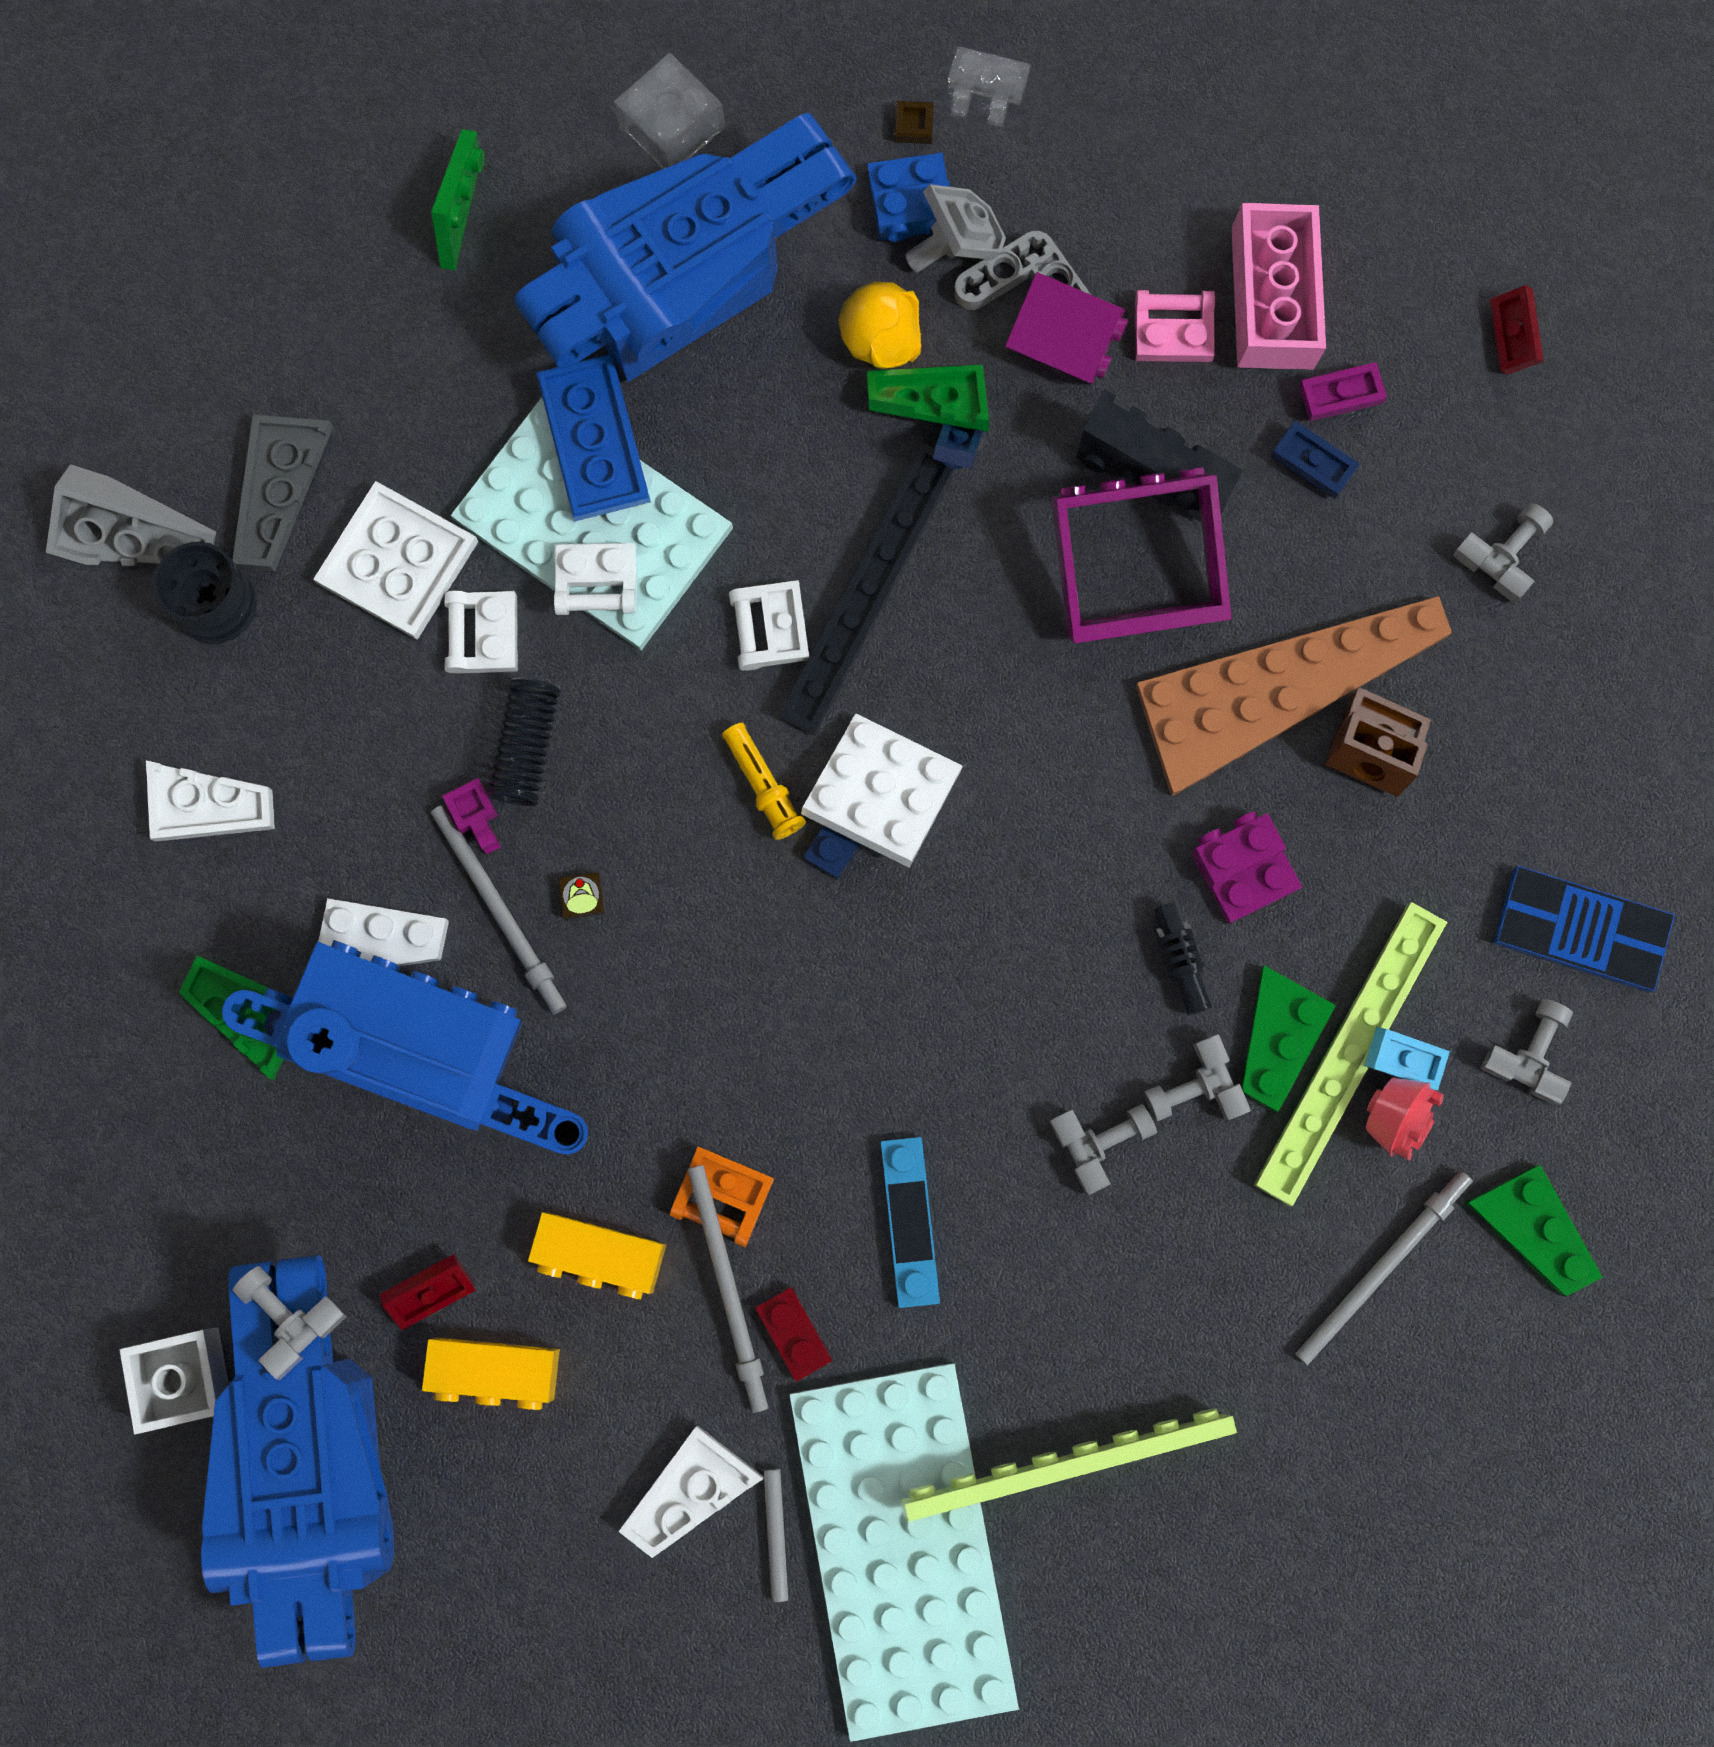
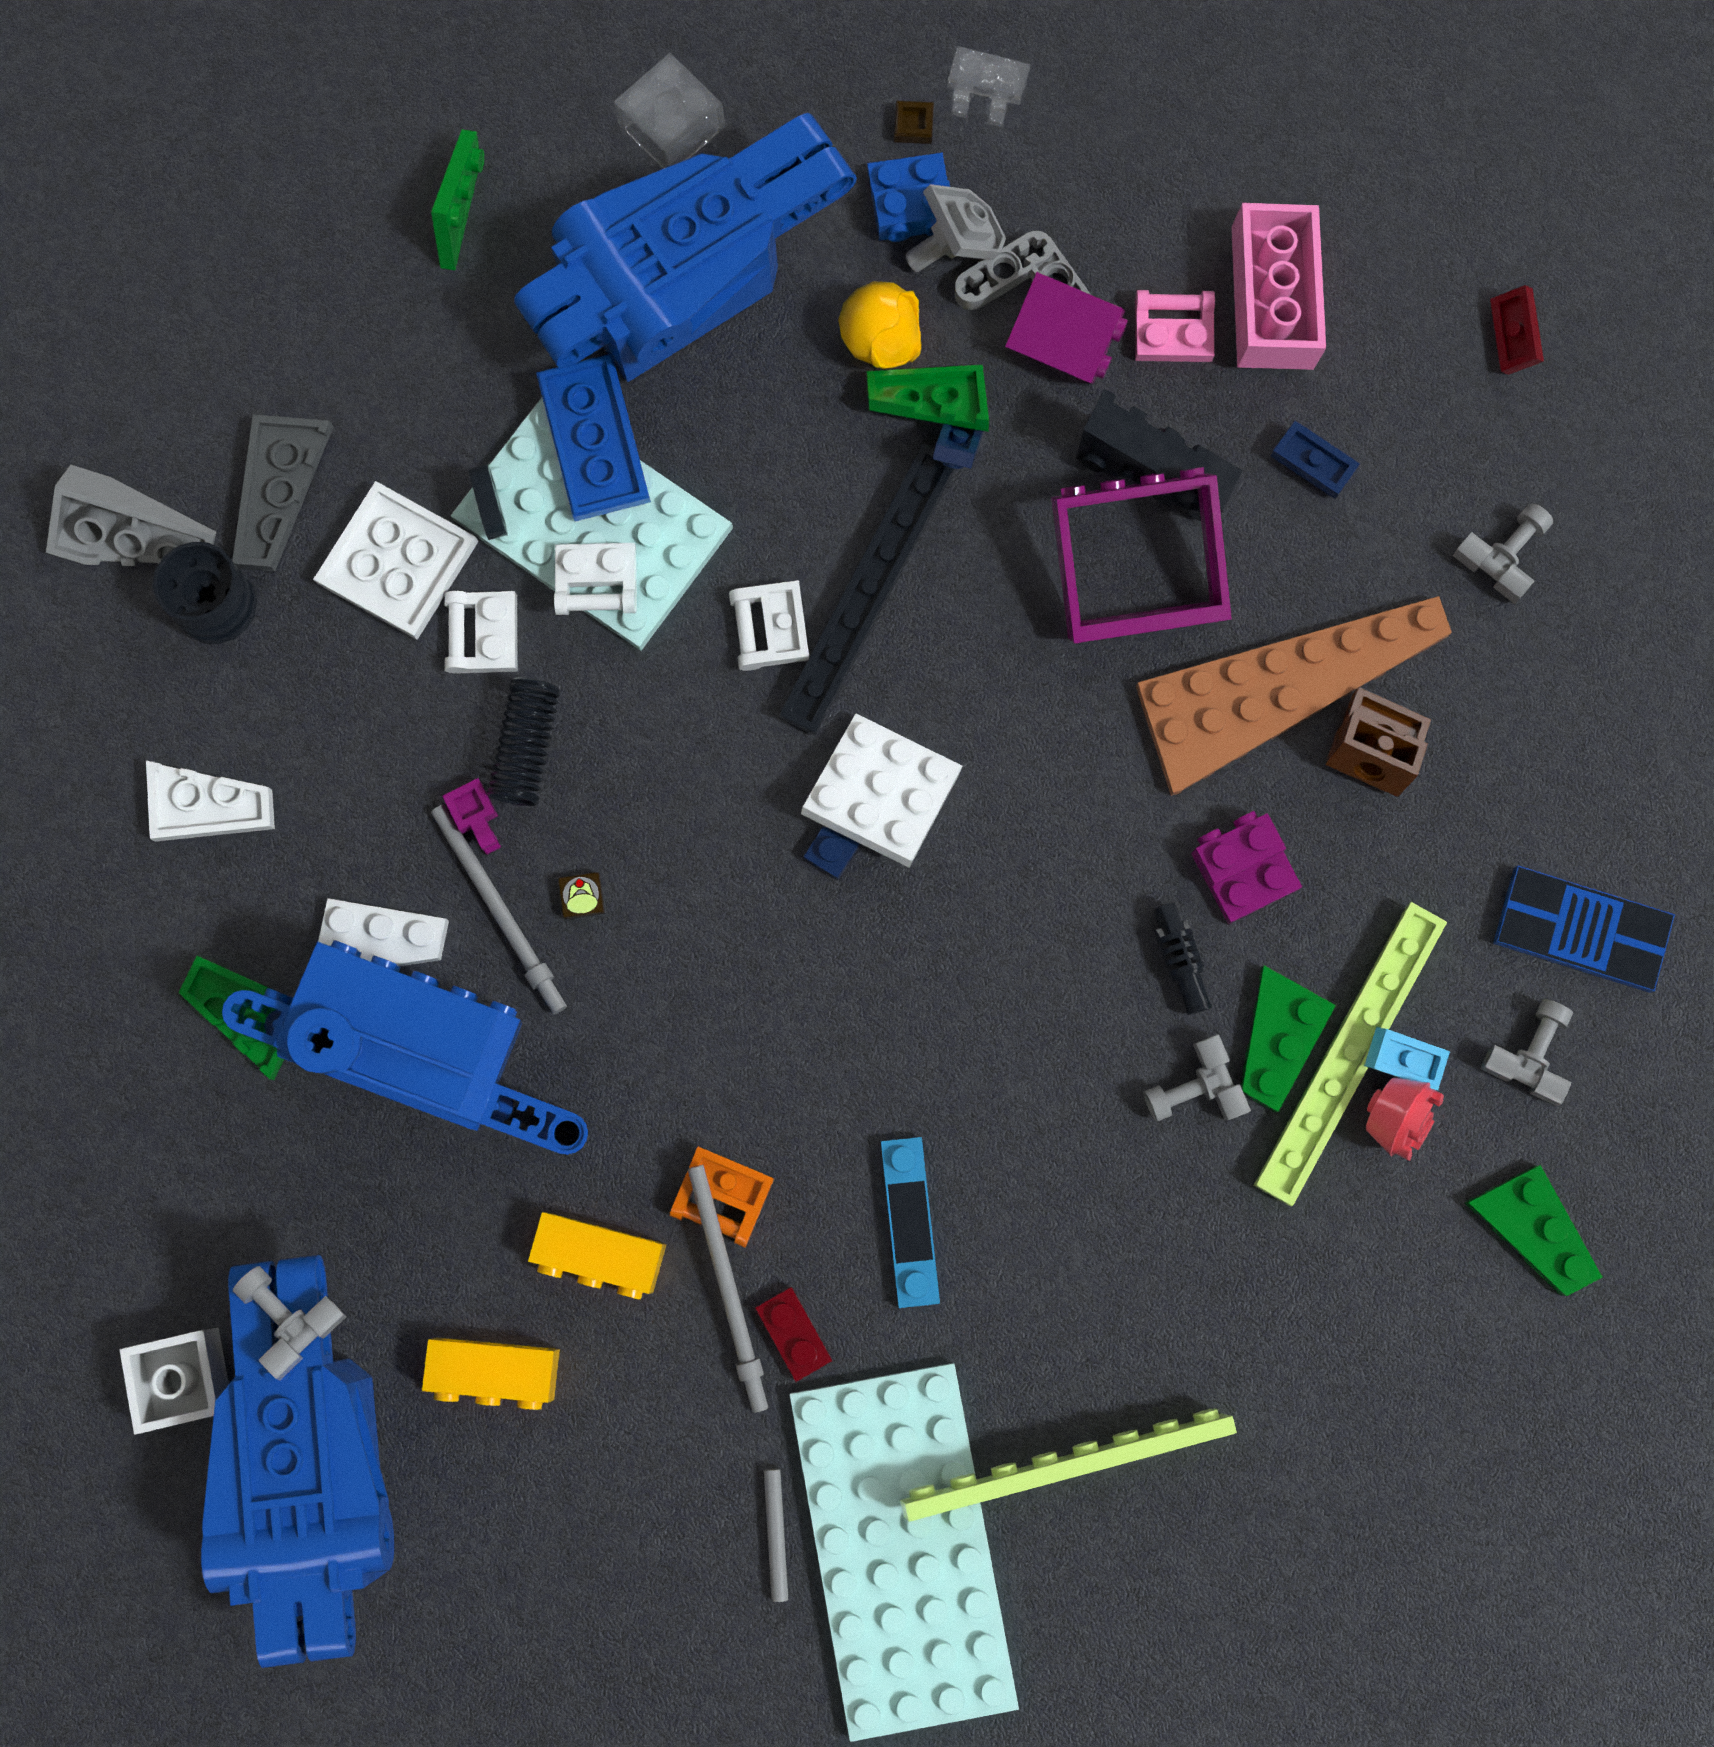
(427, 1292): dark red plate -> none
(488, 502): none -> black beam
(688, 1491): white wing -> none
(770, 796): yellow pin -> none
(1089, 1149): light grey bar -> none
(1342, 391): magenta plate -> none
(1436, 1209): light grey bar -> none

